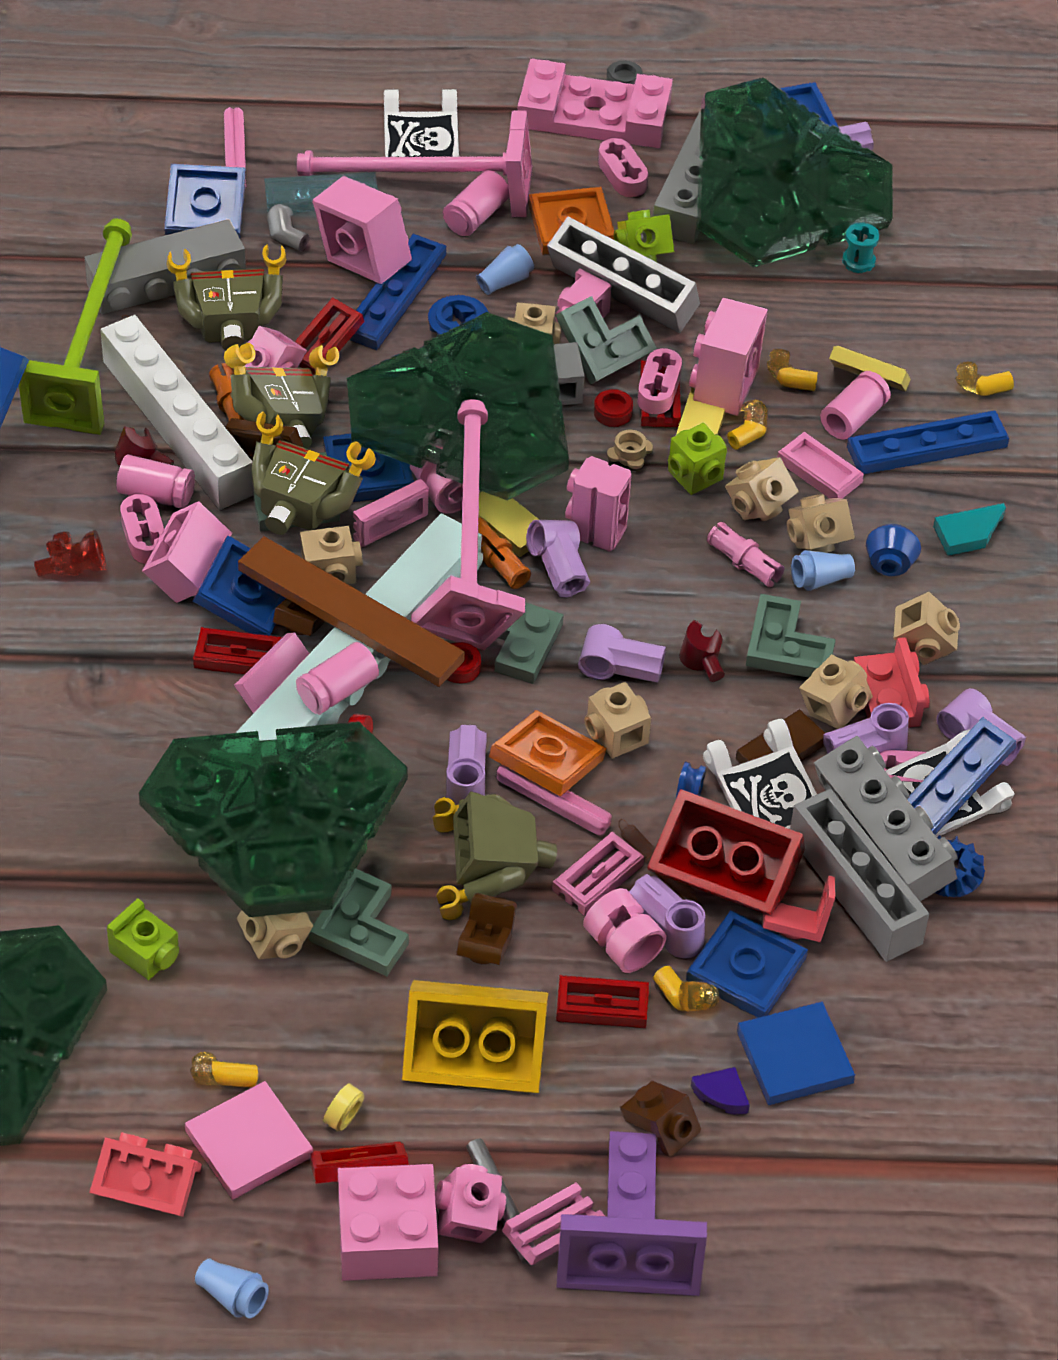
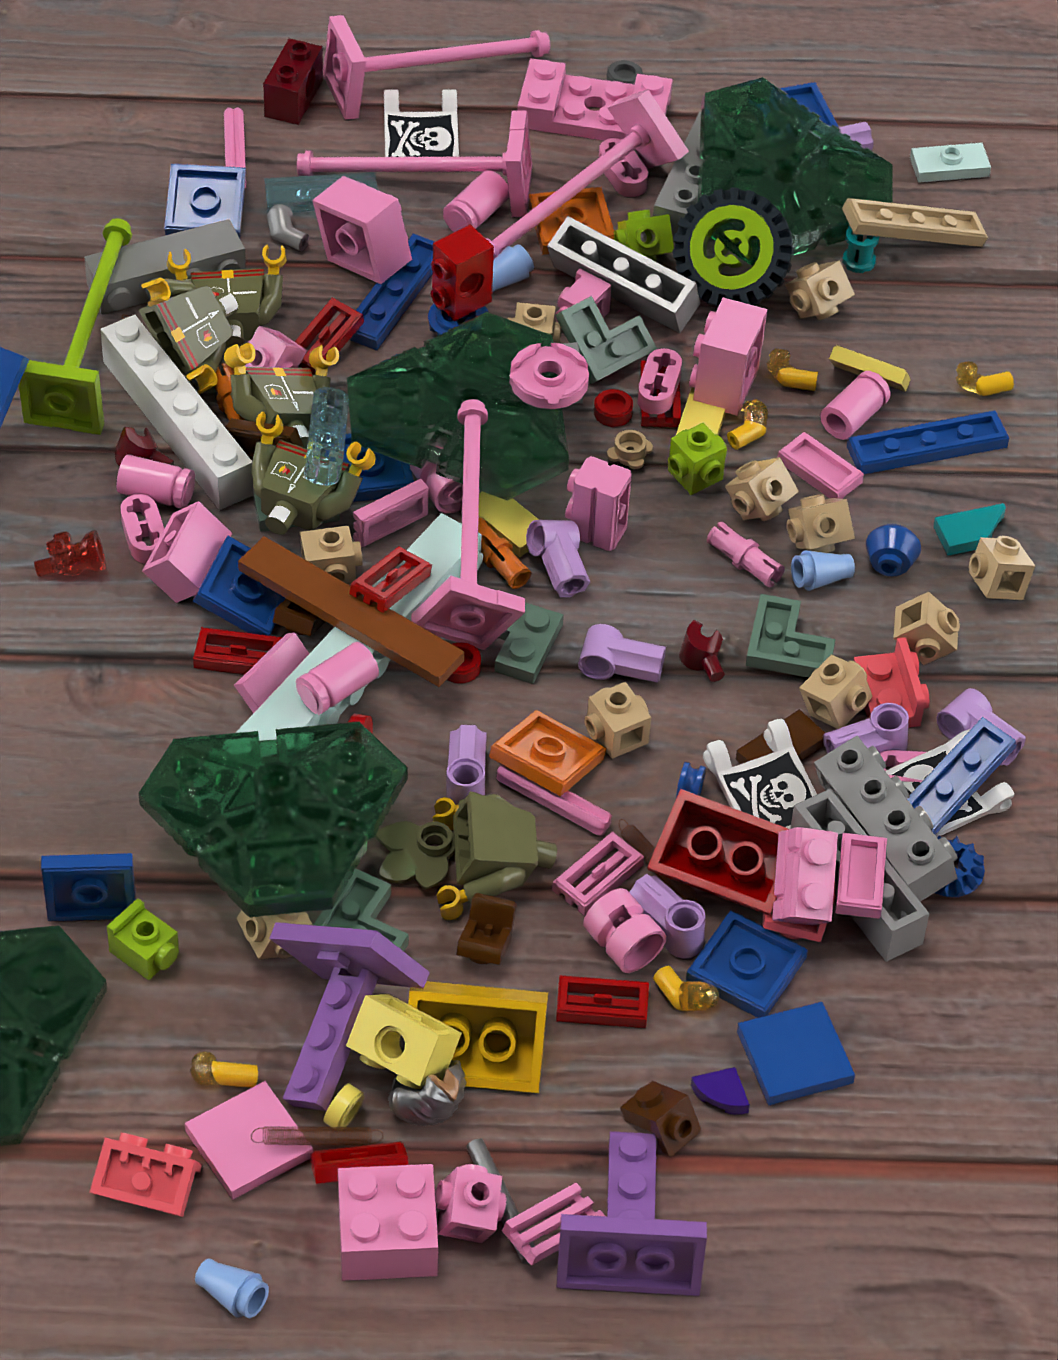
(87, 886): none -> blue tile
(190, 326): none -> olive torso
(289, 1138): none -> dark orange piece
(293, 81): none -> dark red brick
(326, 436): none -> clear light blue beam
(346, 64): none -> bright pink tile
(353, 965): none -> medium lavender piece
(397, 582): none -> red tile
(412, 854): none -> olive plate
(427, 1040): none -> light yellow brick
(433, 1102): none -> flat silver hair
(462, 272): none -> red brick
(549, 392): none -> bright pink tile
(646, 132): none -> bright pink tile
(761, 222): none -> wheel
(805, 876): none -> bright pink brick
(819, 289): none -> tan brick
(861, 875): none -> bright pink tile
(914, 222): none -> tan tile
(950, 162): none -> light aqua plate
(1001, 568): none -> tan brick

